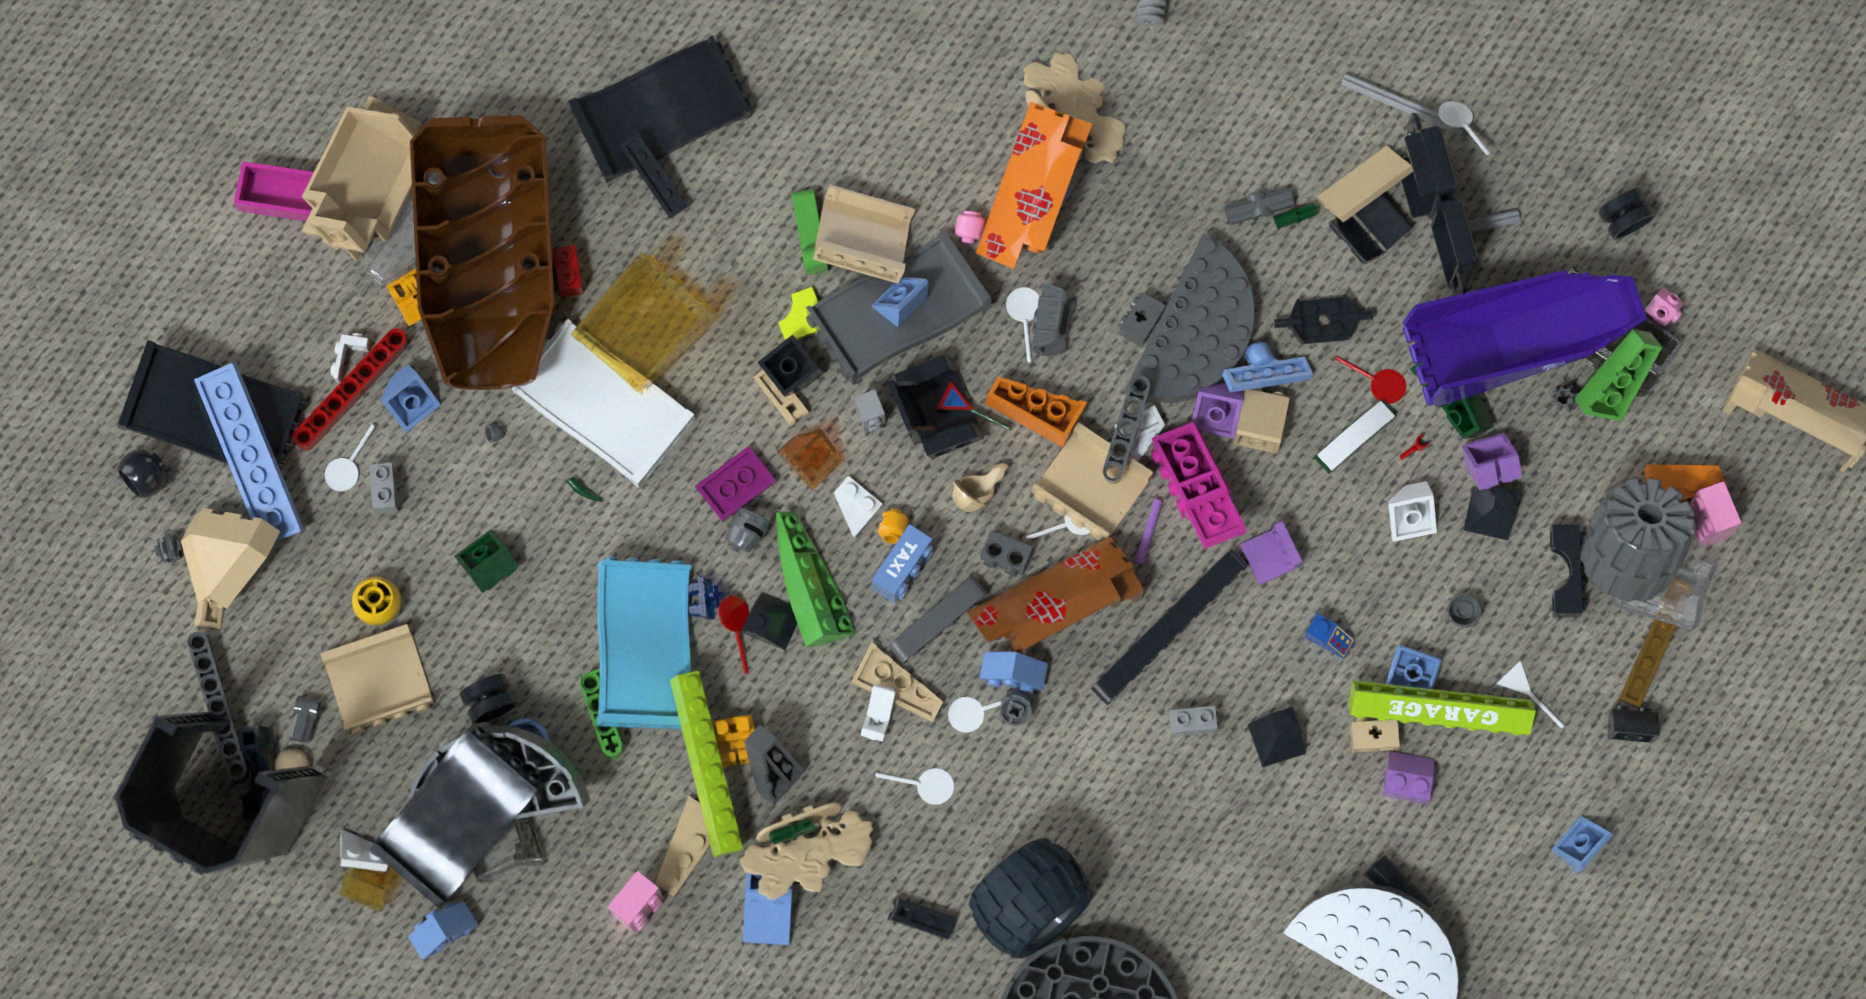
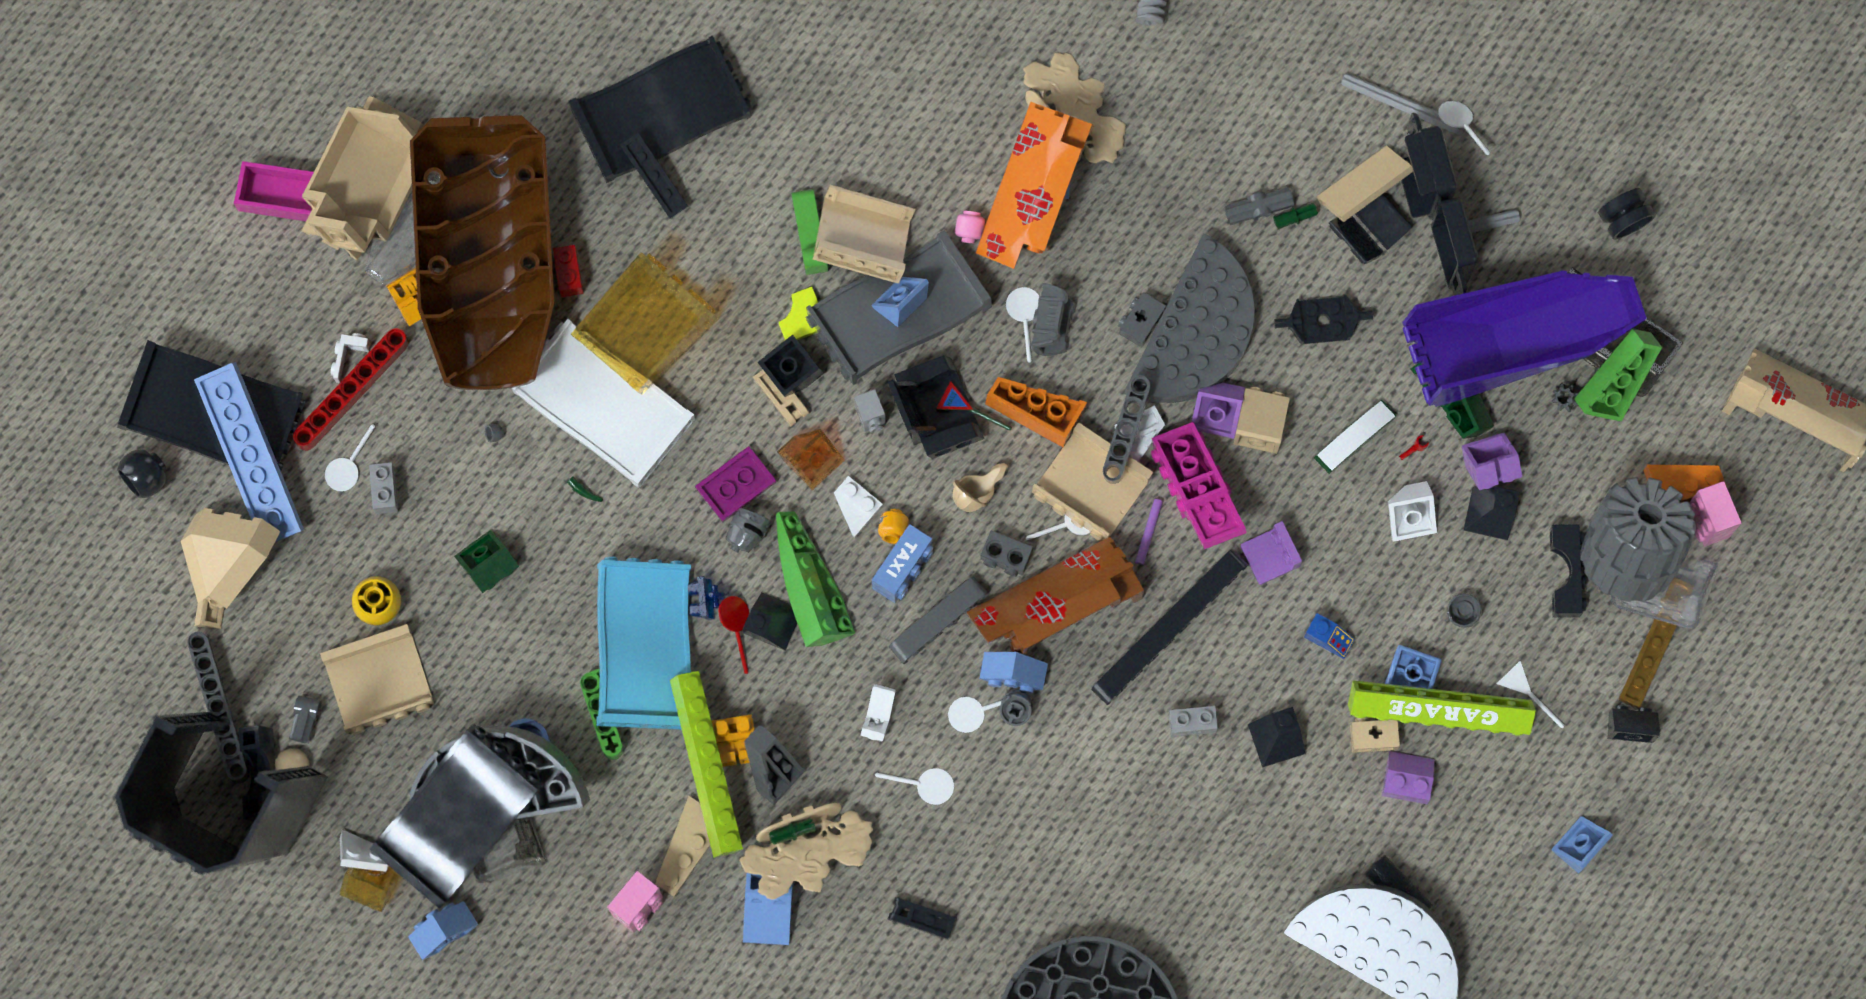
(168, 549): dark grey gear -> none
(408, 398): medium blue slope -> none
(488, 698): black wheel -> none
(910, 694): tan wing -> none
(1030, 898): black wheel -> none
(1265, 370): medium blue plate -> none
(1385, 384): red piece -> none
(1665, 307): bright pink brick -> none

